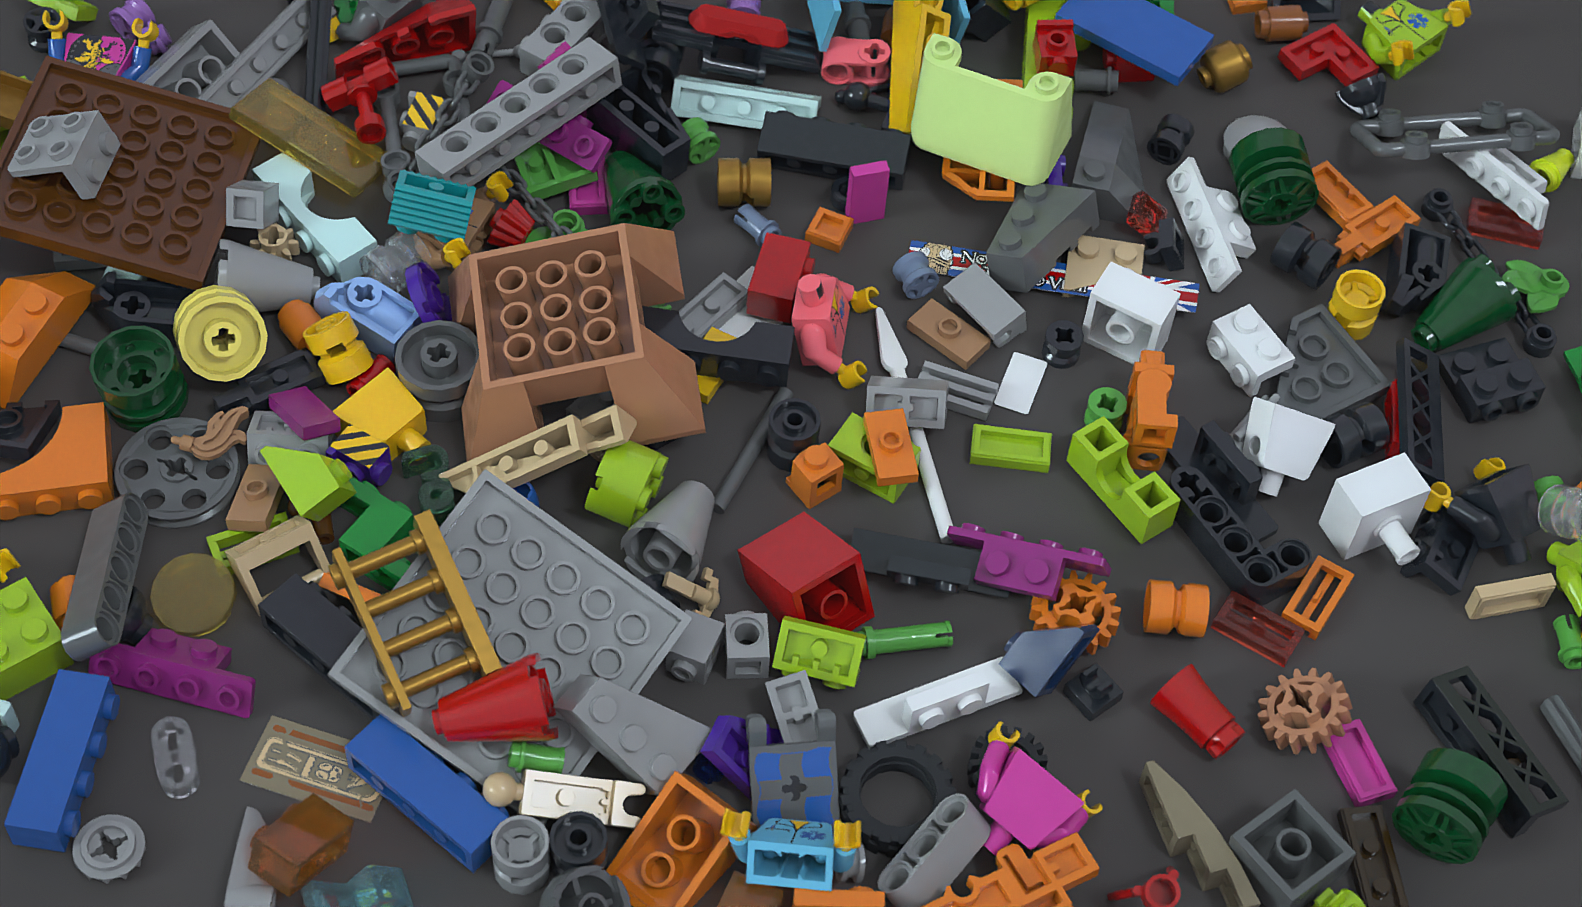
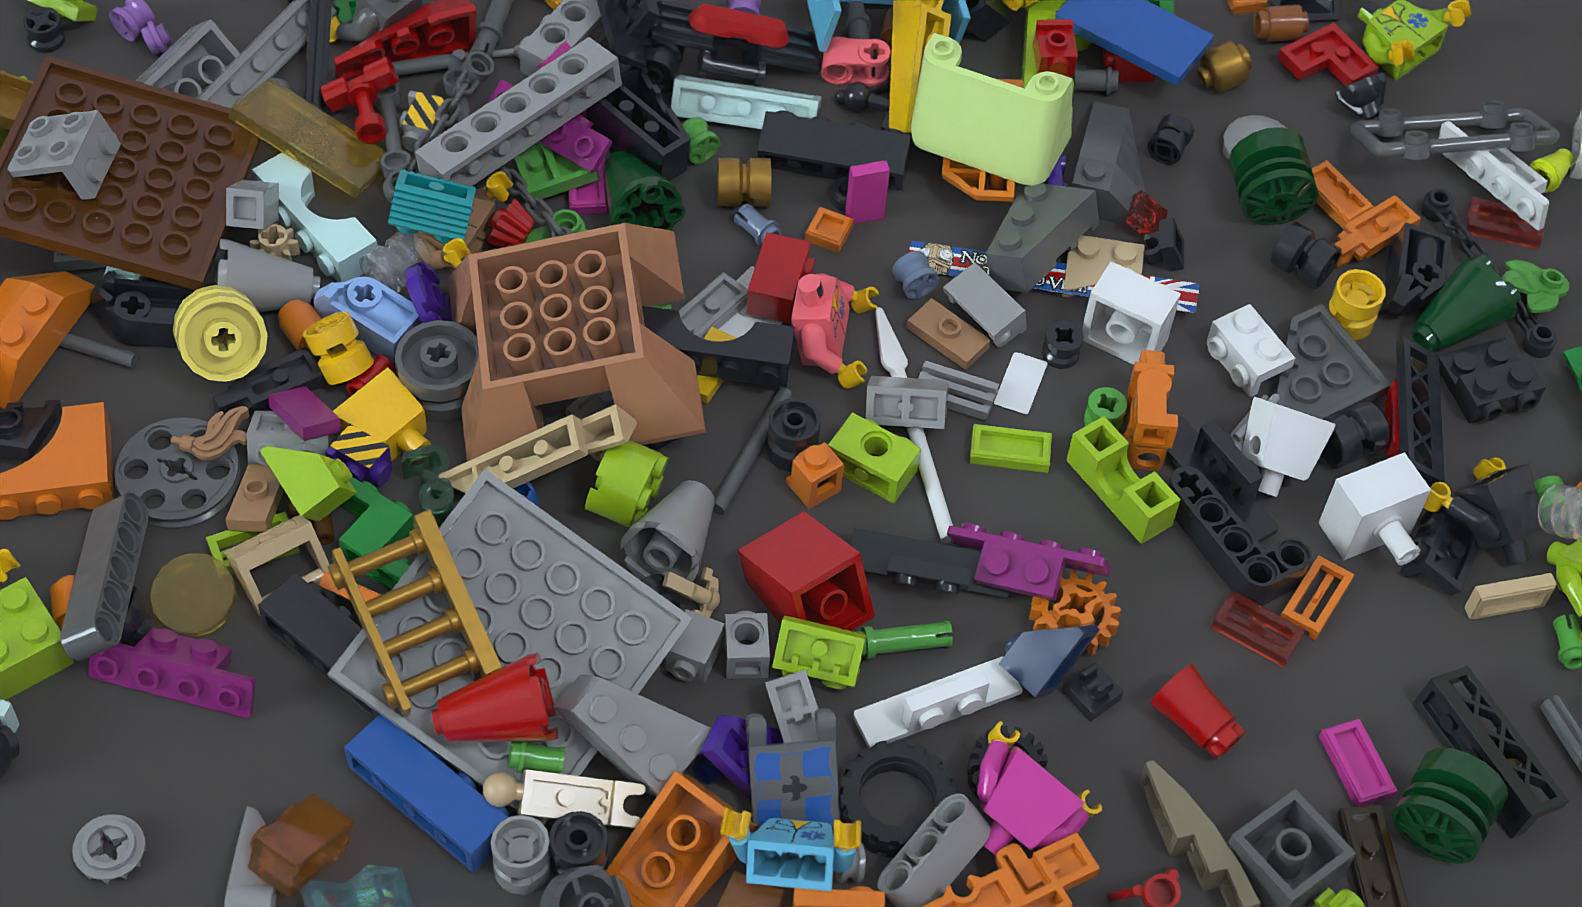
(62, 761): blue brick -> none
(103, 53): torso -> none
(138, 377): dark green wheel -> none
(166, 759): clear beam -> none
(309, 761): sticker -> none
(890, 447): orange plate -> none
(1182, 608): orange wheel -> none
(1212, 224): white bracket -> none
(1305, 711): nougat gear -> none

